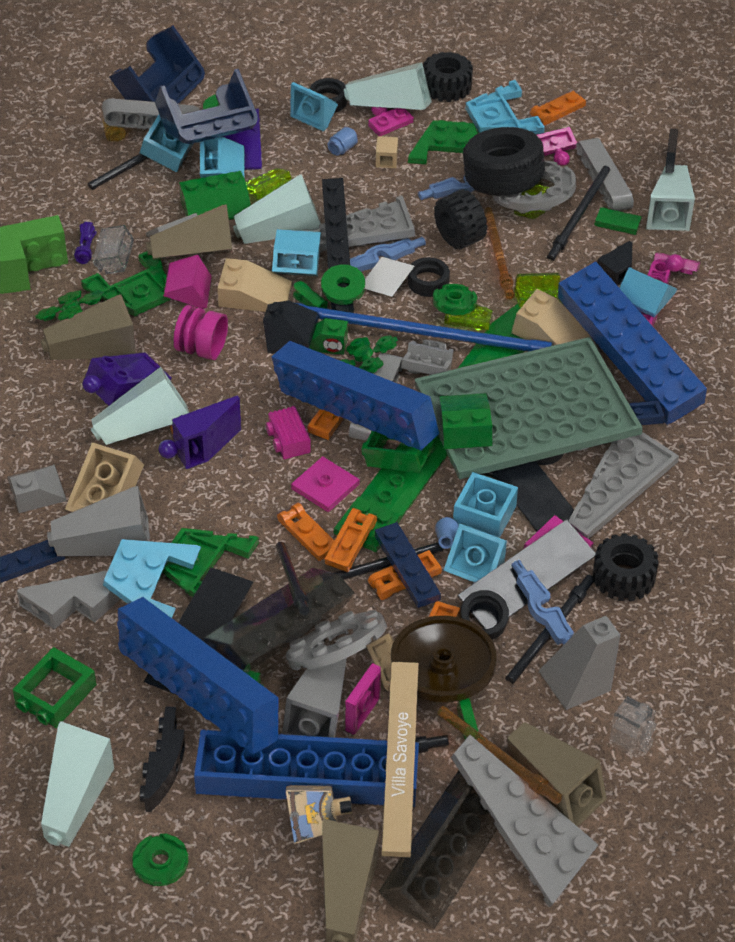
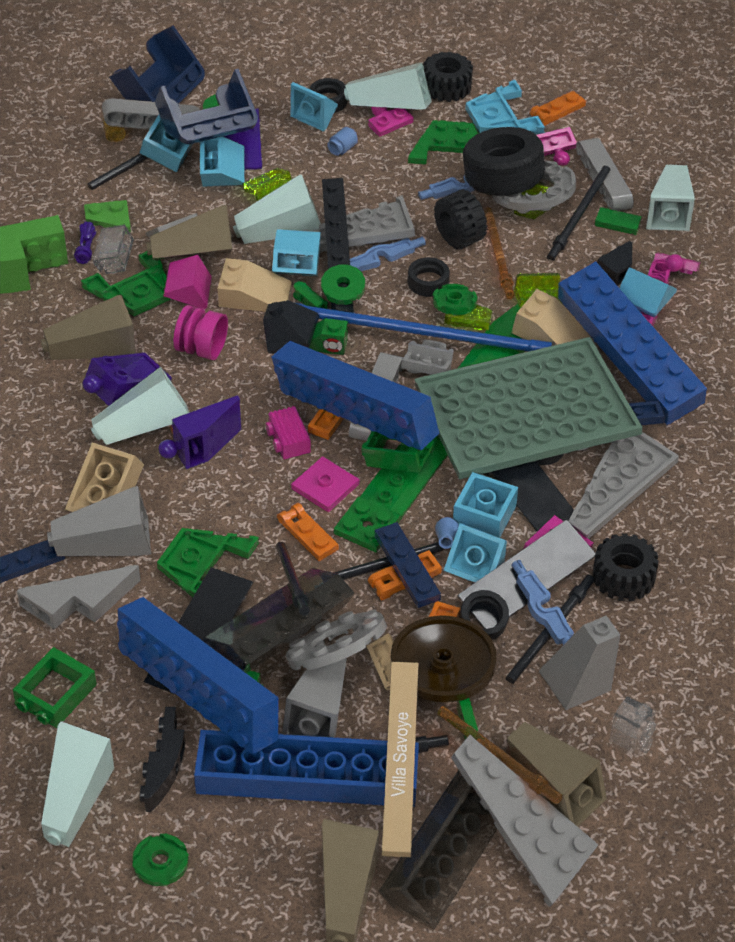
(36, 488): light grey slope -> none
(71, 305): green plant -> none
(108, 214): none -> bright green wing
(140, 565): medium azure wing -> none
(213, 191): green slope -> none
(310, 806): torso -> none
(350, 540): orange plate -> none
(362, 352): green plant -> none
(363, 699): dark pink plate -> none
(386, 152): tan brick -> none
(387, 276): white sticker -> none
(466, 421): green slope -> none
(671, 150): black tile -> none

